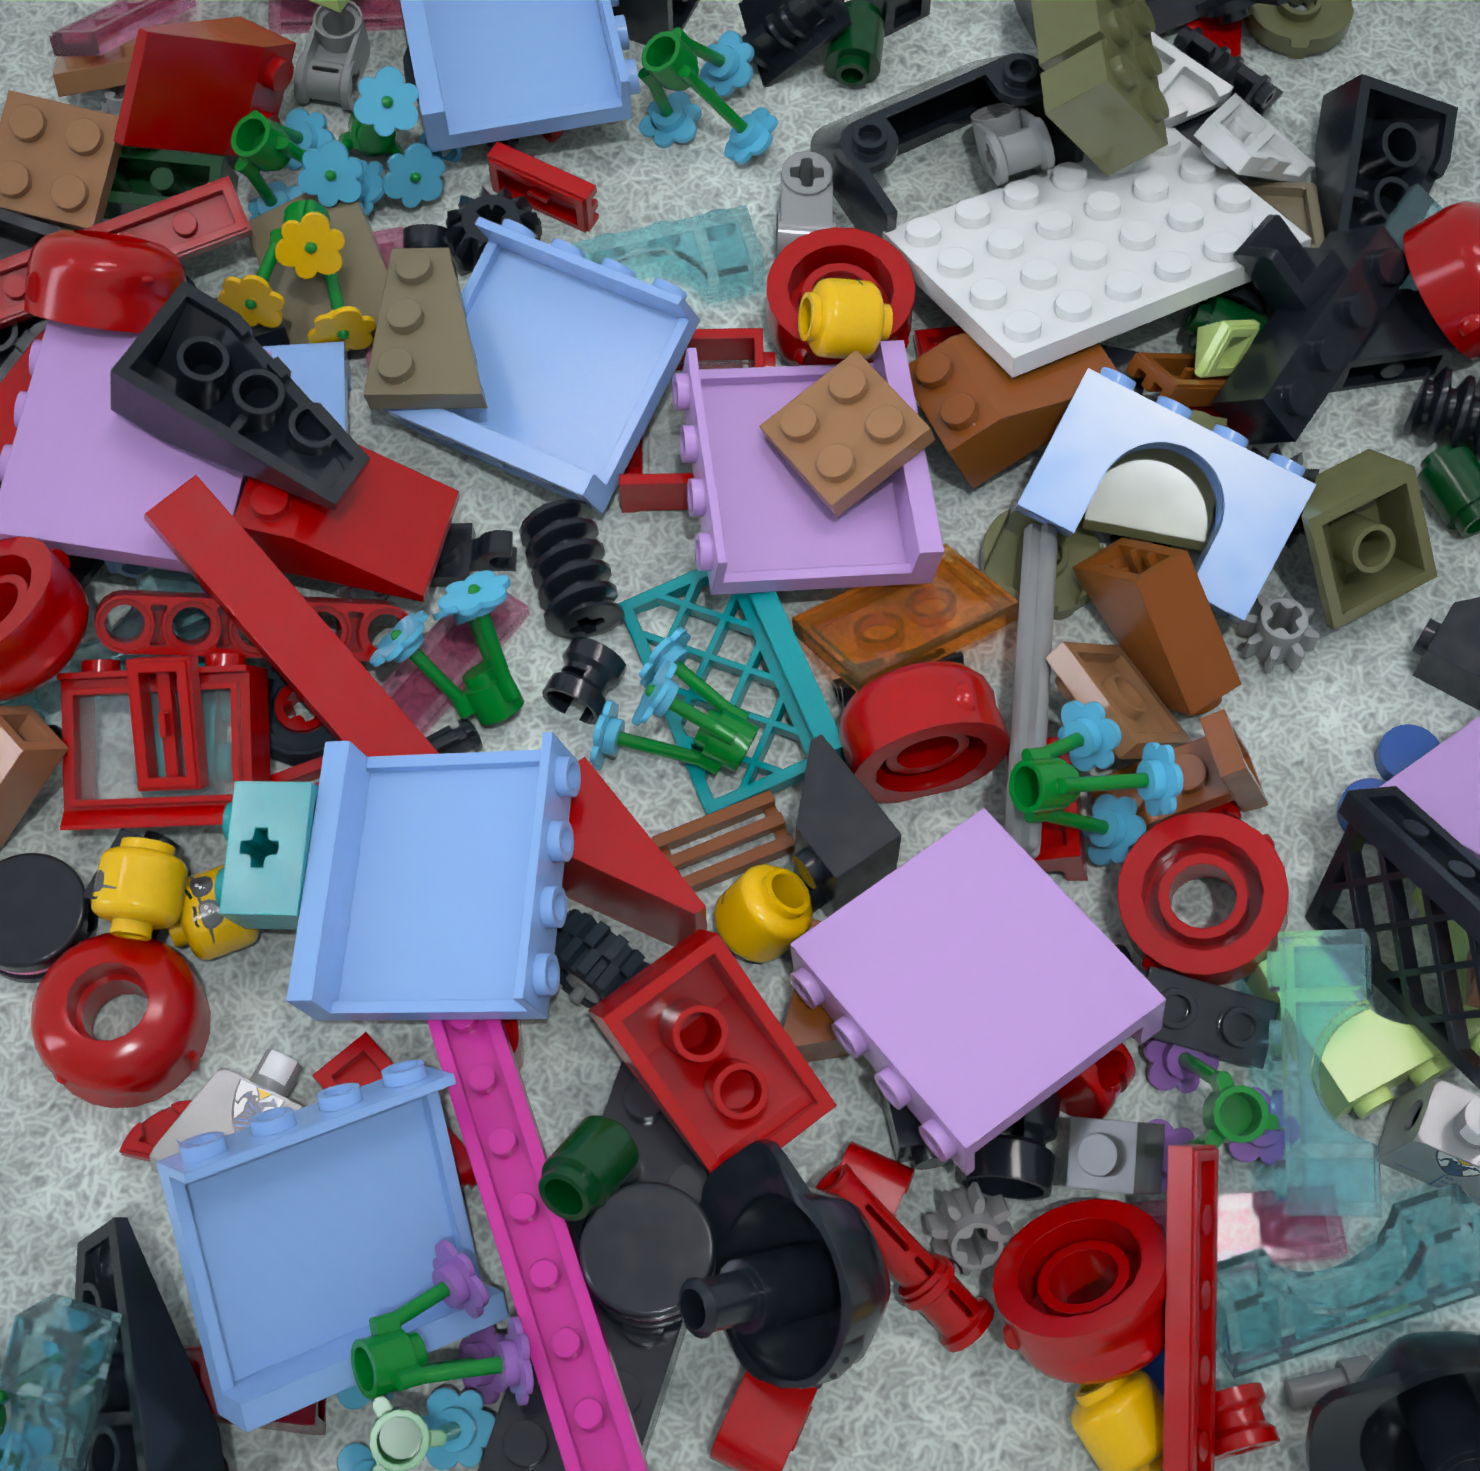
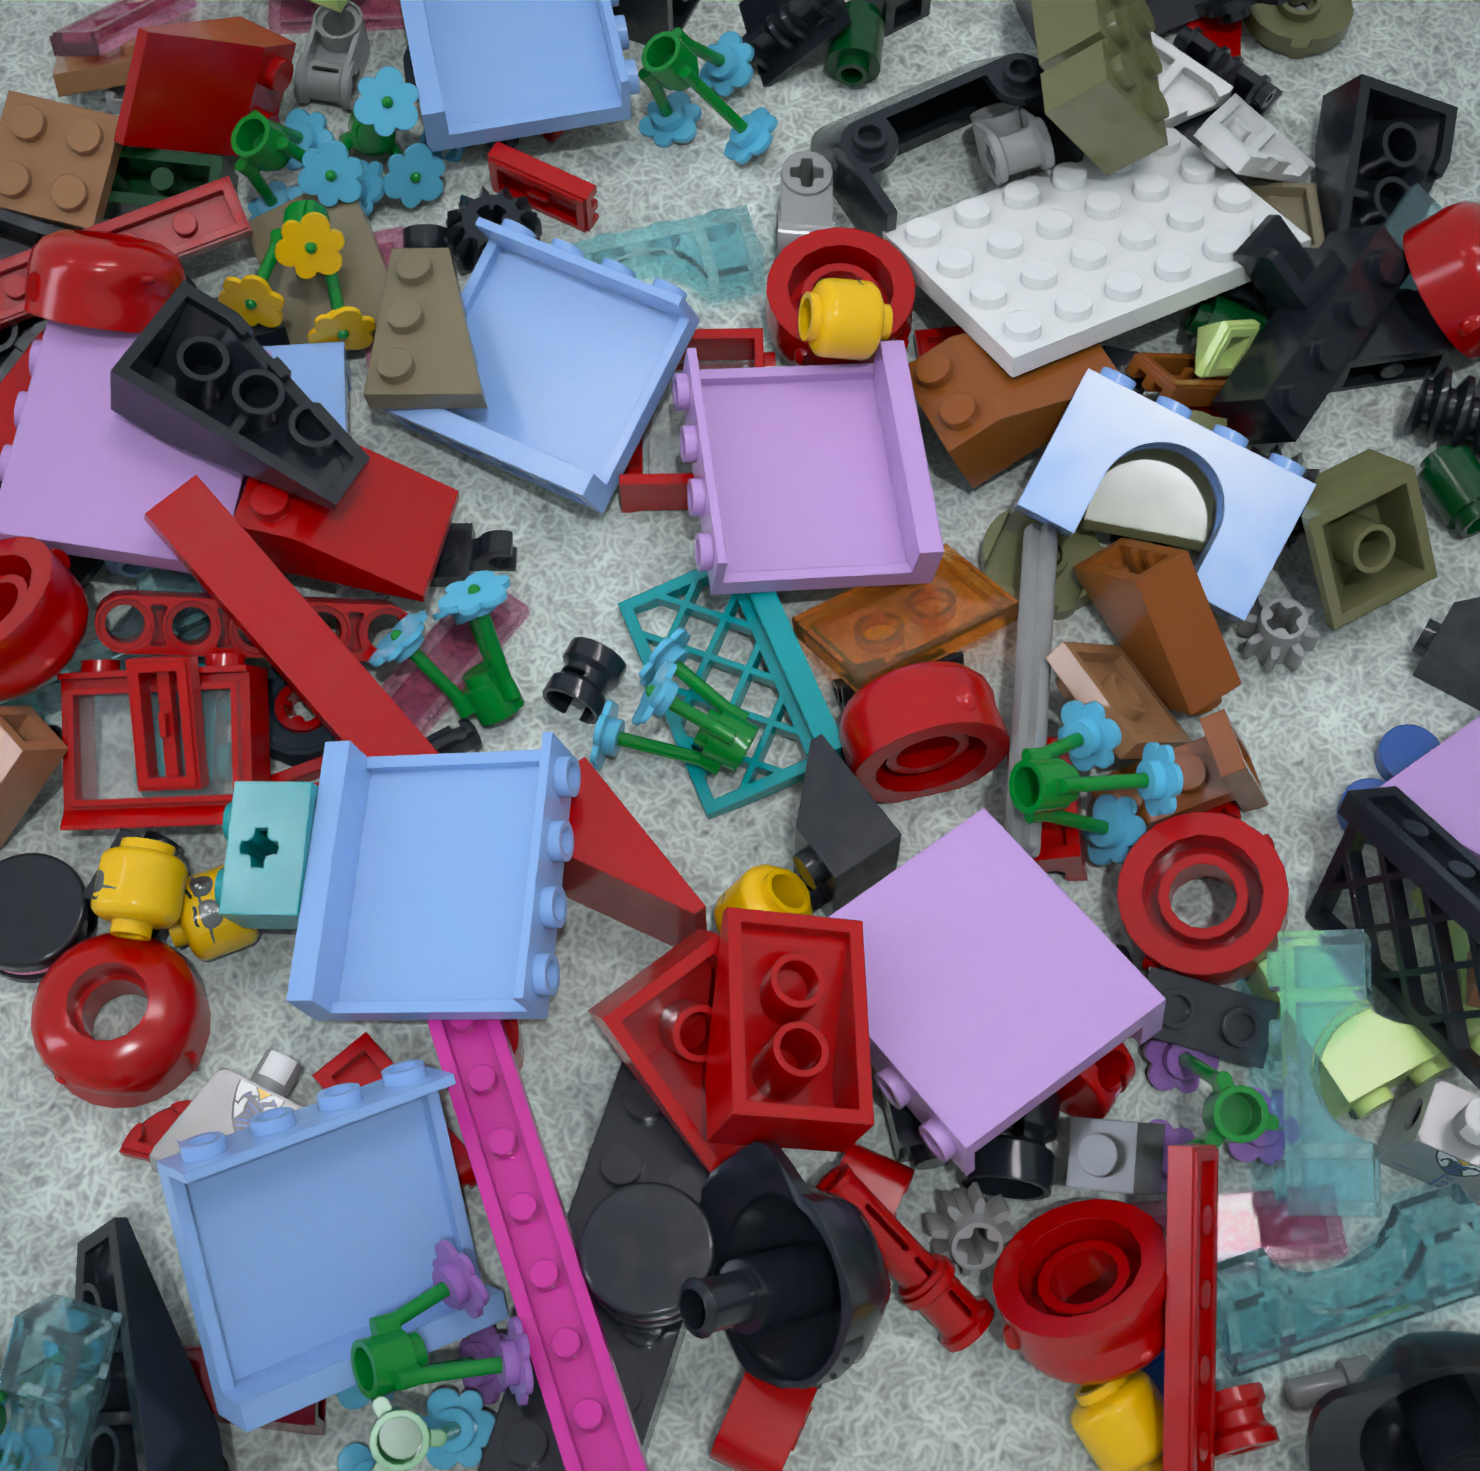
(570, 570): black piece -> none
(587, 1167): dark green brick -> none
(593, 959): black wheel -> none
(721, 819): dark orange tile -> none
(789, 1033): none -> red slope
(847, 433): medium nougat plate -> none

